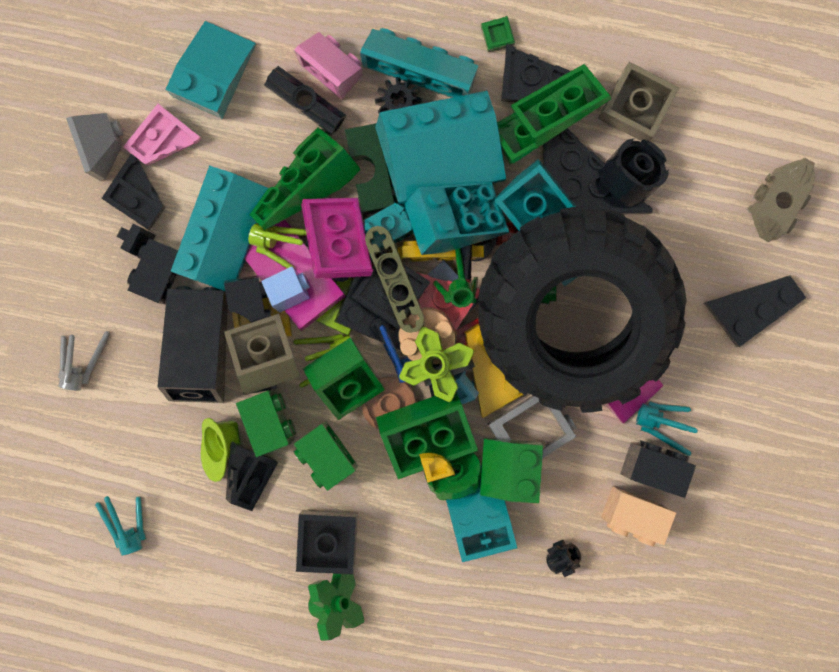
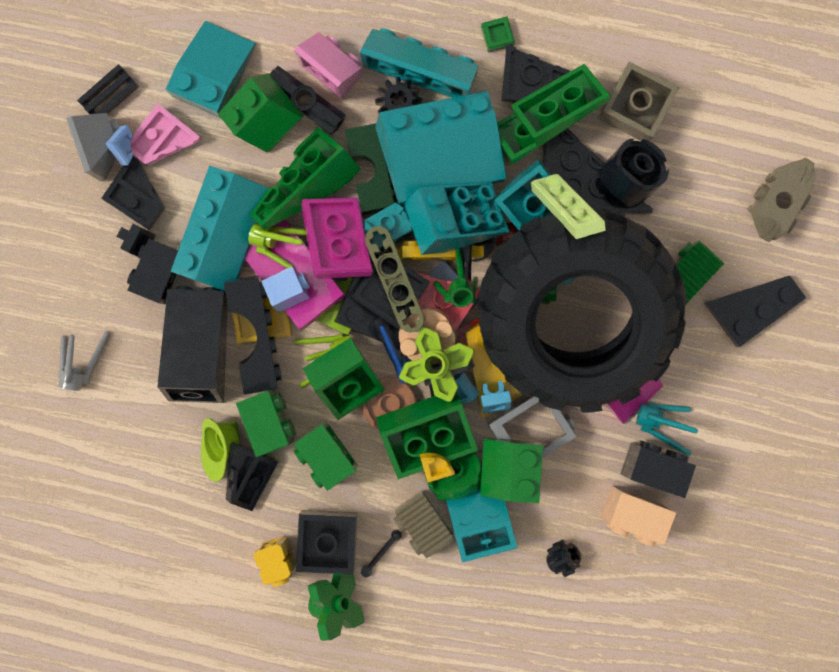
(101, 85): none -> black tile
(120, 145): none -> light blue tile
(126, 540): teal plant -> none
(260, 113): none -> green slope
(261, 354): dark tan slope -> none
(275, 561): none -> yellow brick
(367, 569): none -> black hinge
(423, 524): none -> dark tan brick
(495, 401): none -> medium azure tile
(568, 206): none -> yellowish green tile
(696, 267): none -> green brick

